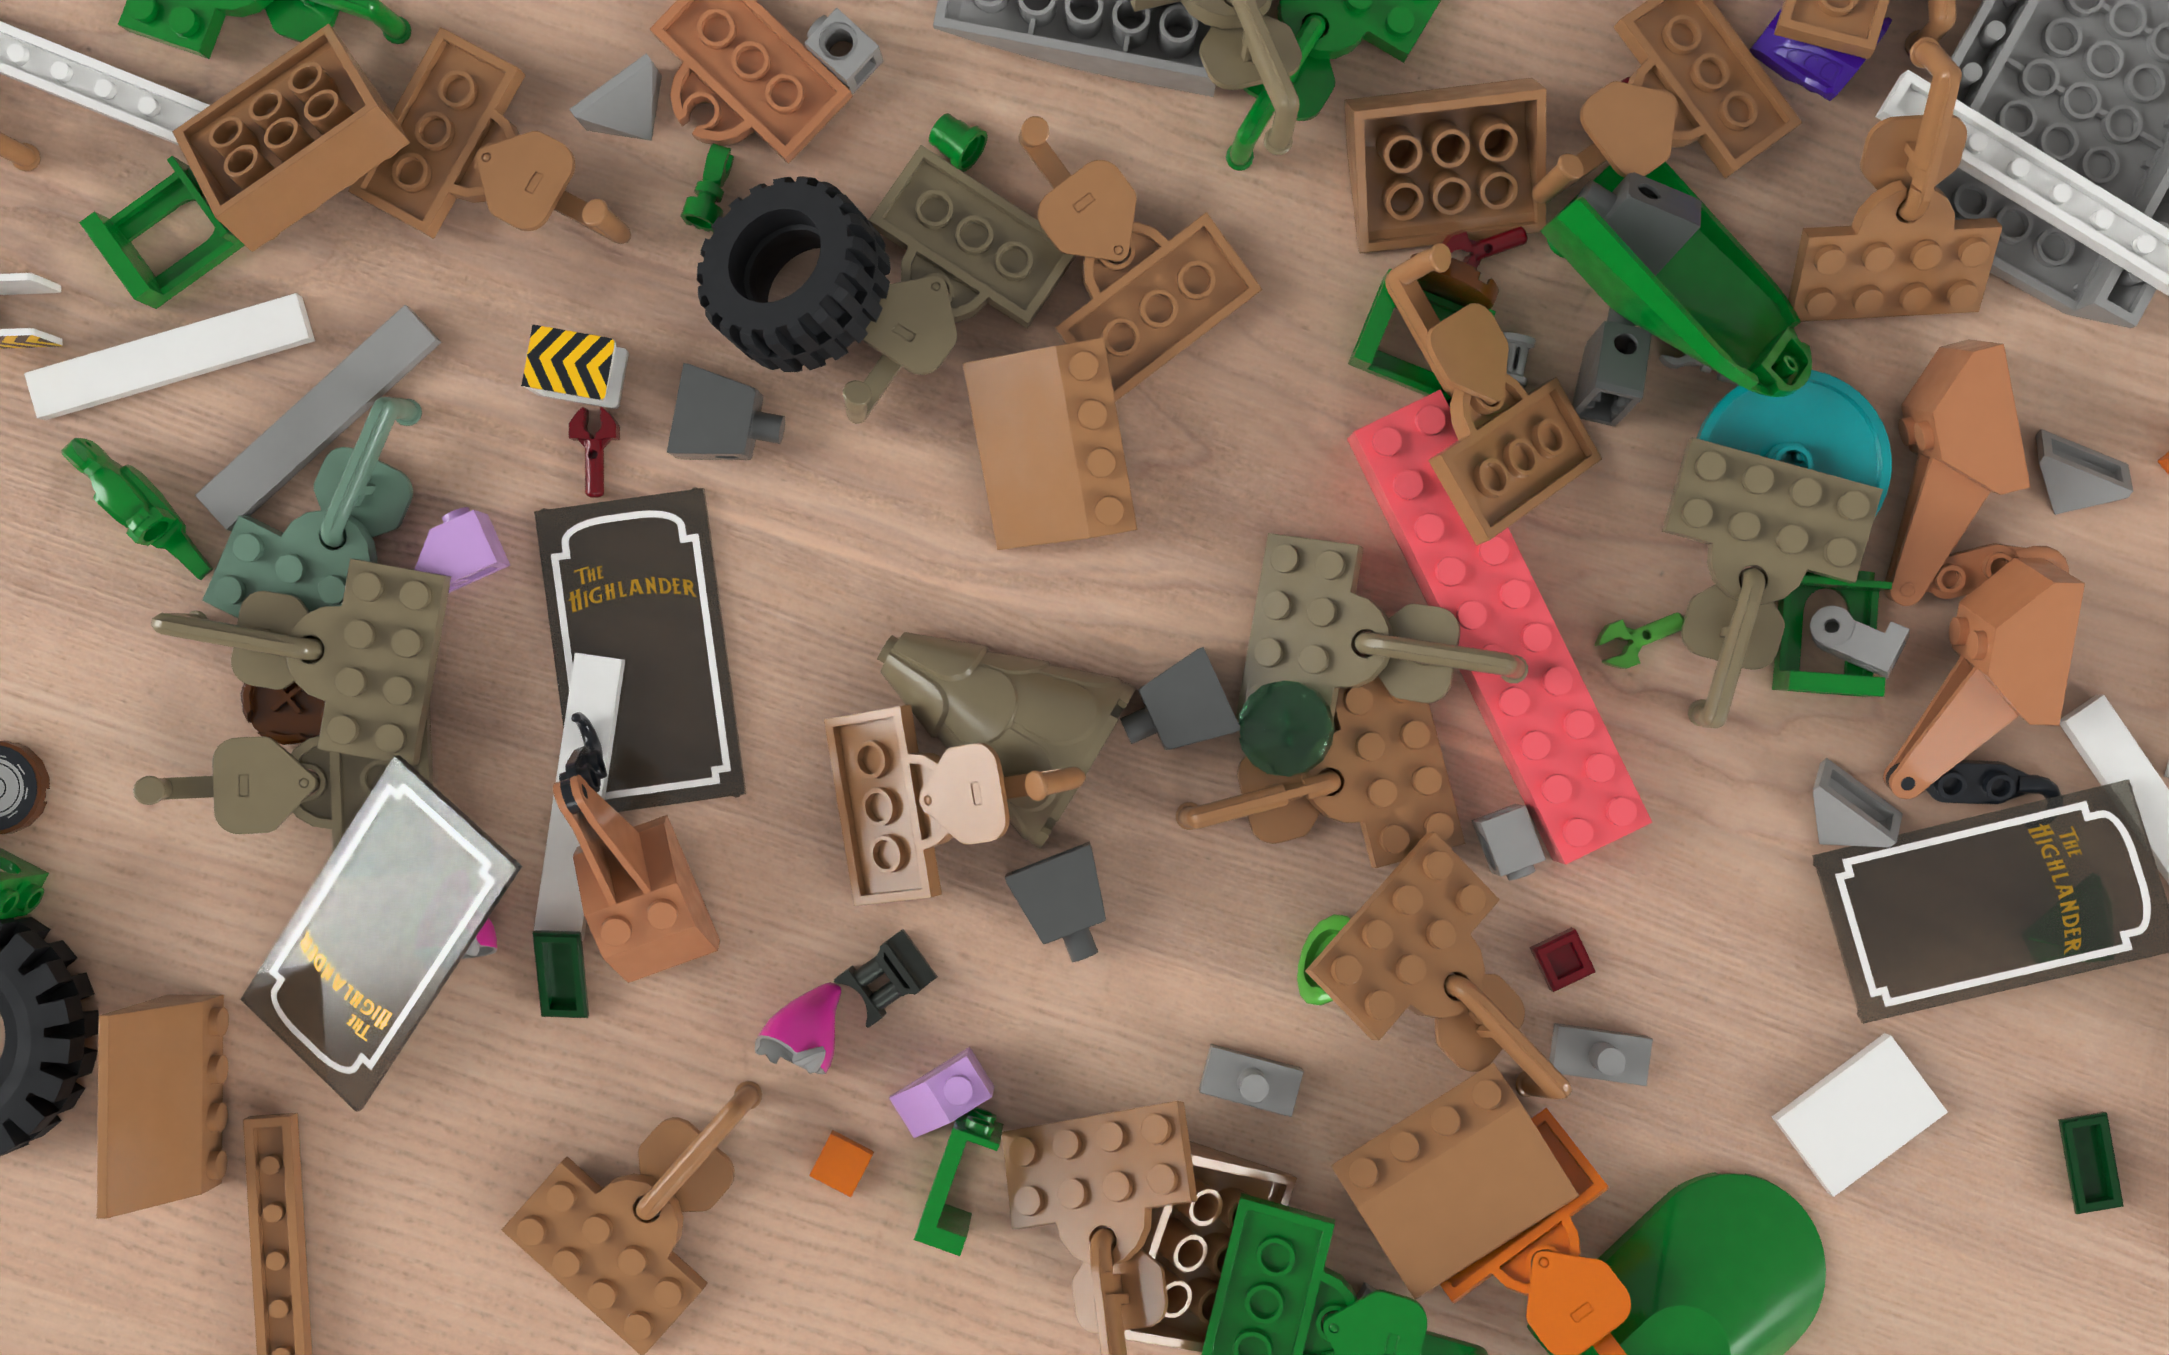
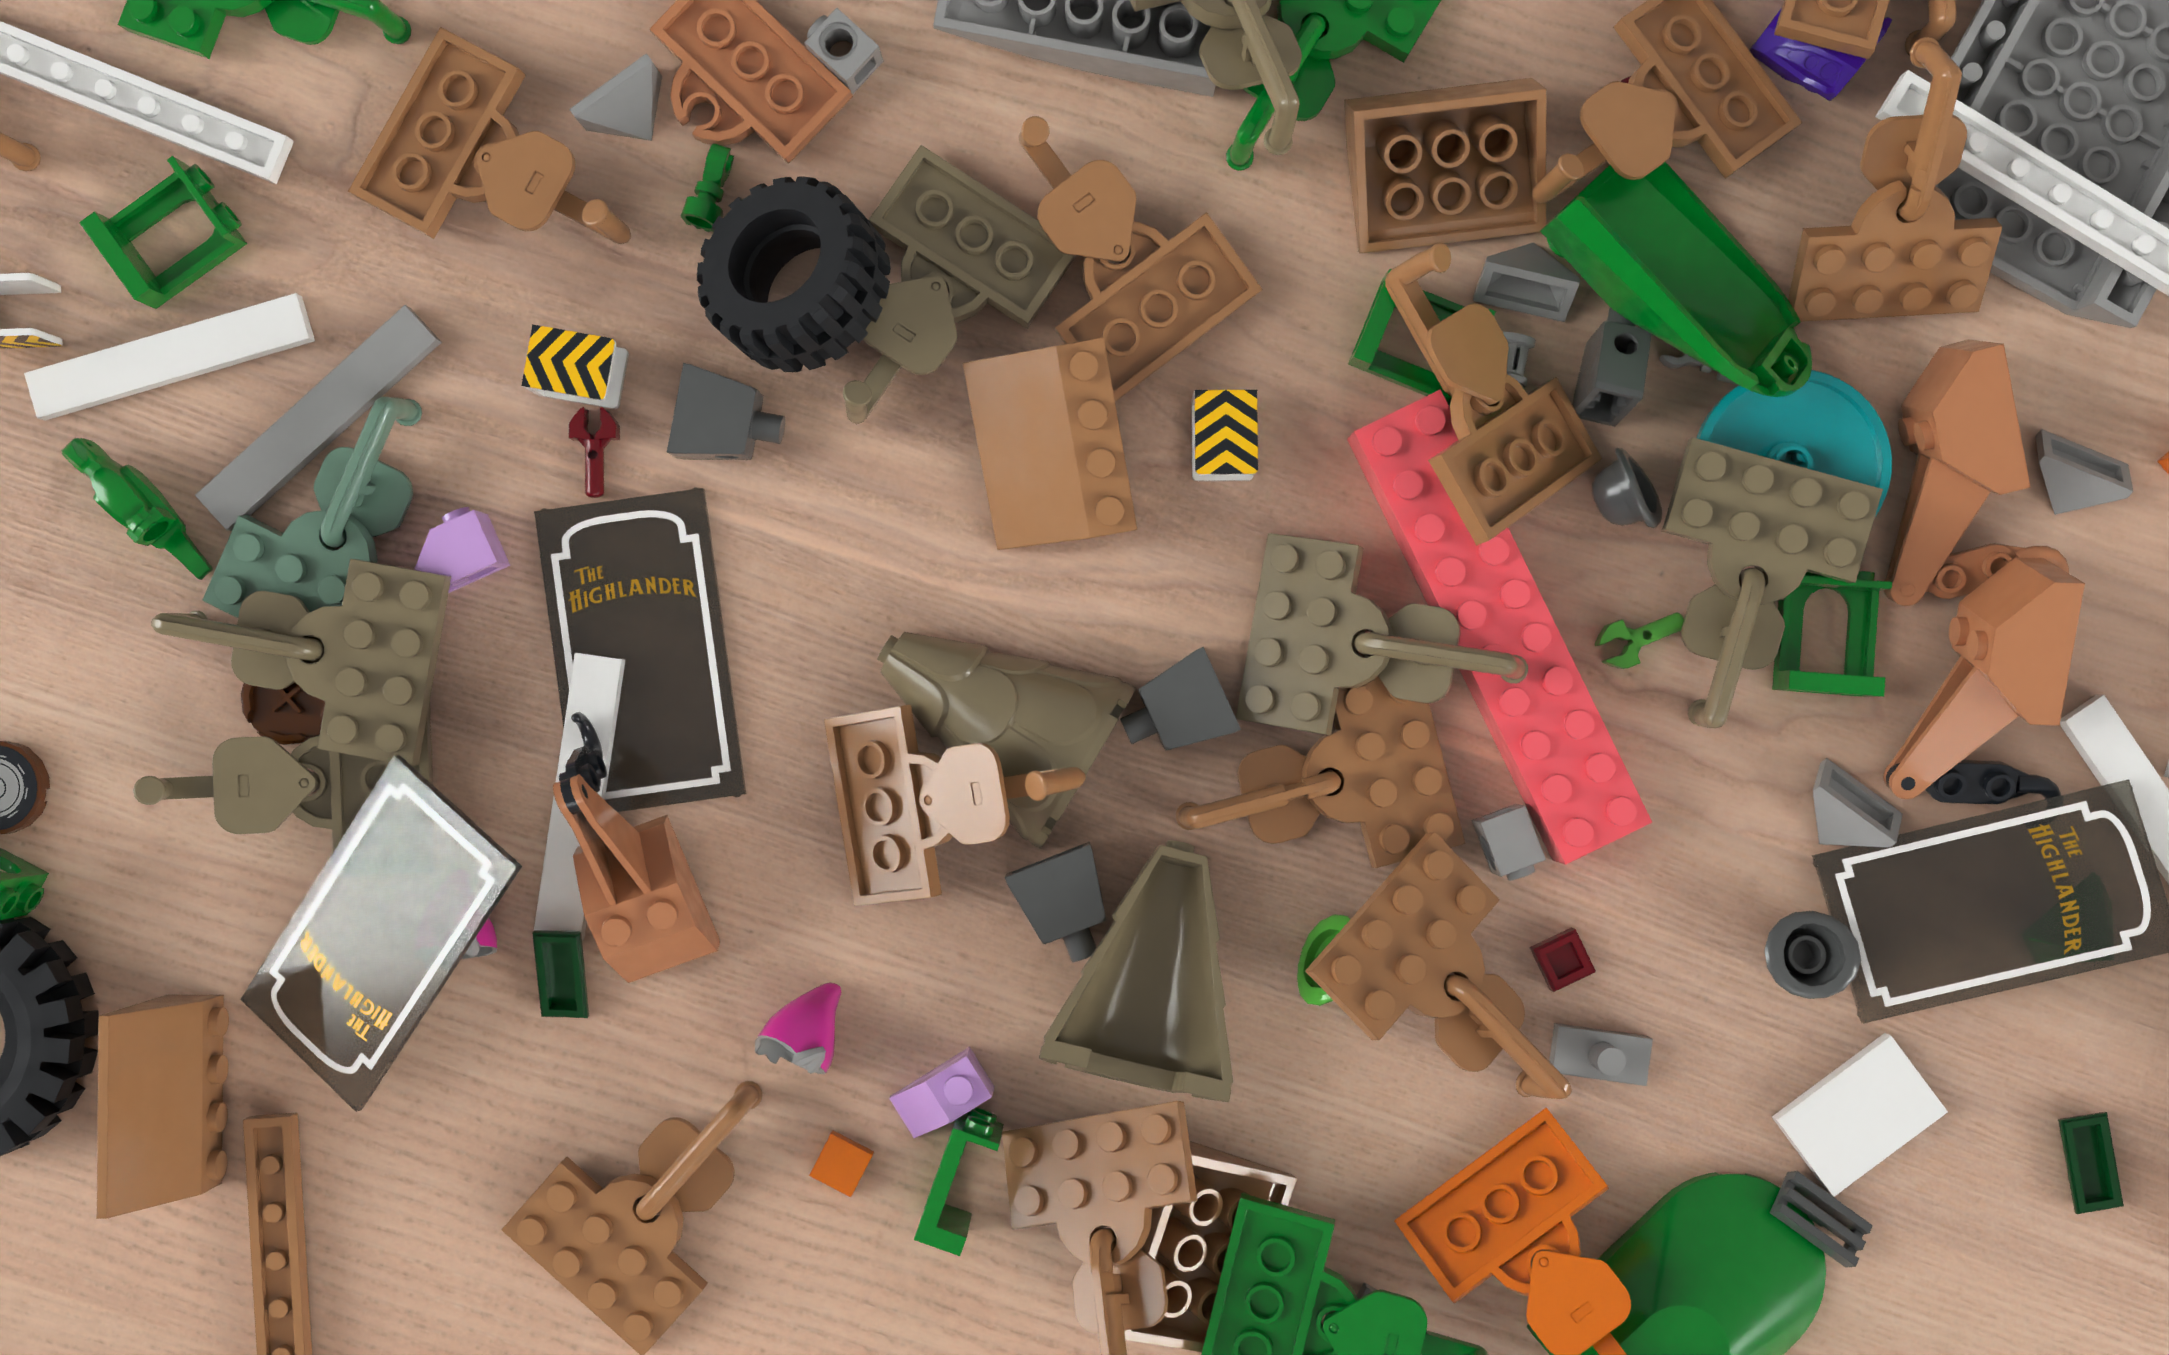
(289, 139): medium nougat slope -> none
(901, 964): pearl dark grey piece -> none
(958, 141): green piece -> none
(1153, 988): none -> dark tan cone
(1224, 435): none -> piece
(1251, 1080): light grey tile -> none
(1286, 728): clear green tile -> none
(1454, 1181): medium nougat slope -> none
(1460, 285): reddish brown tile -> none
(1486, 247): dark red bar -> none
(1527, 282): none -> light grey slope
(1626, 493): none -> dark grey hat
(1647, 216): dark grey torso -> none
(1812, 954): none -> dark grey hat
(1853, 1238): none -> dark grey tile
(1857, 643): light grey leg -> none

